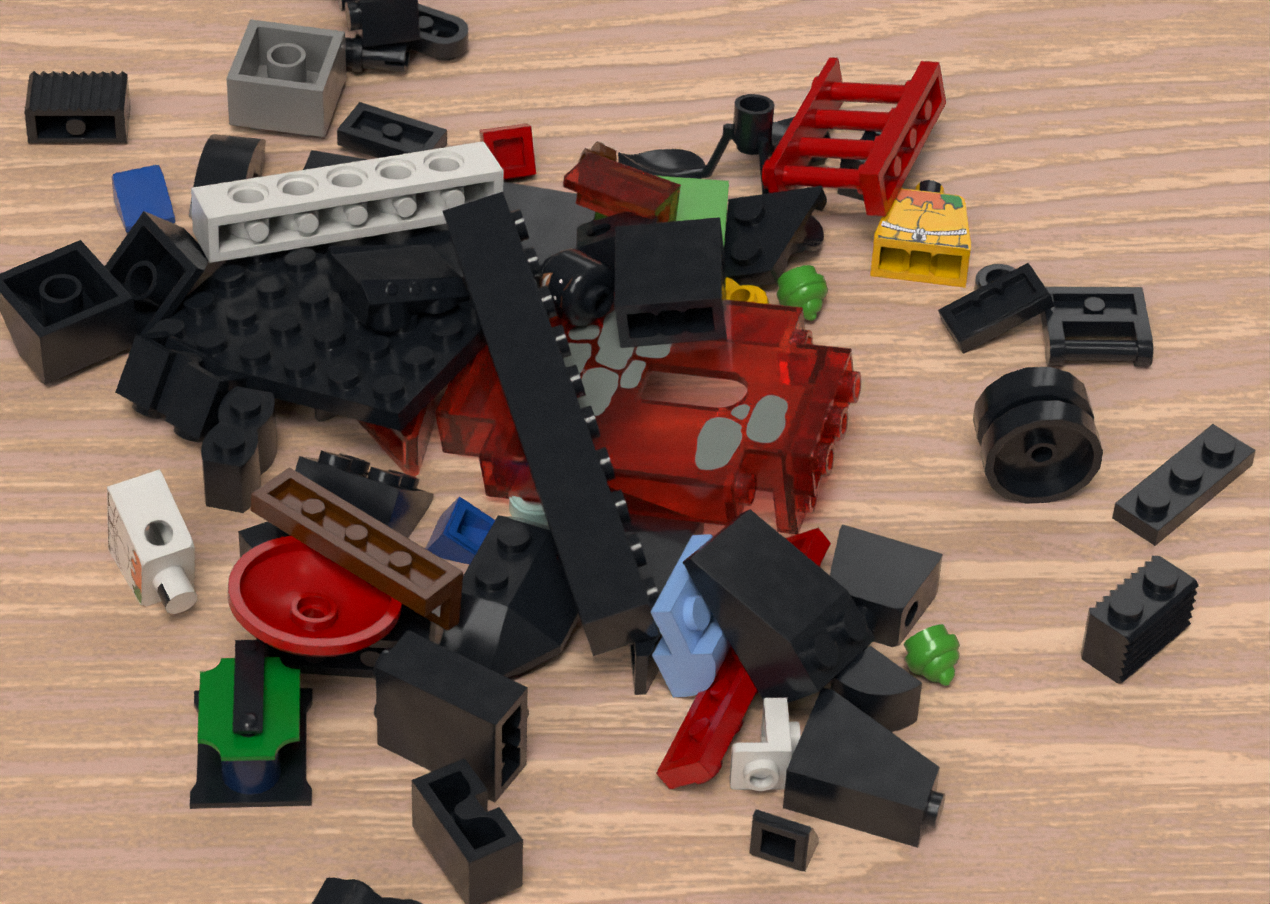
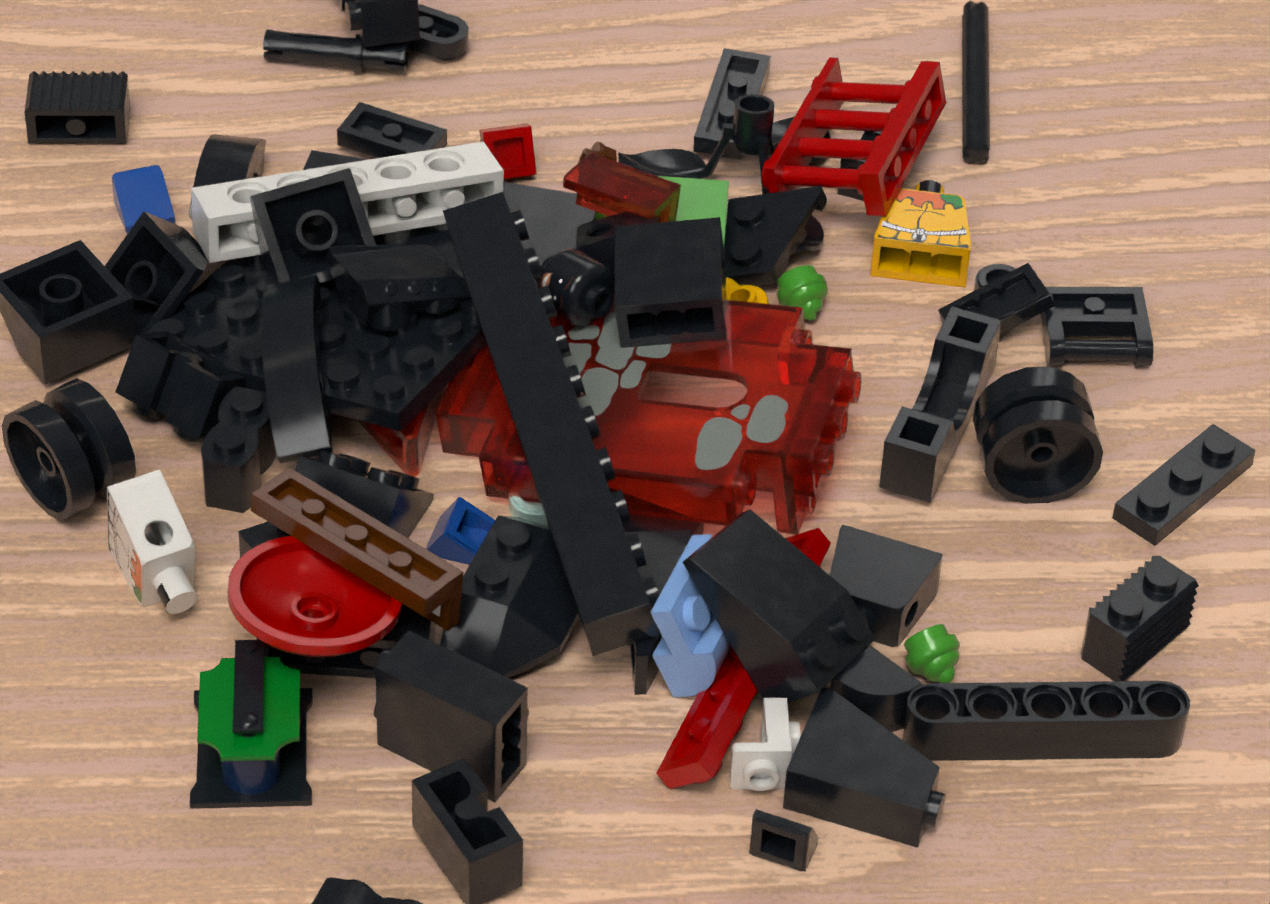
(68, 448): none -> black wheel
(286, 78): light grey brick -> none
(293, 368): none -> black slope
(306, 218): none -> black slope
(735, 76): none -> black plate
(929, 433): none -> black arch
(975, 82): none -> black axle
(1046, 720): none -> black beam

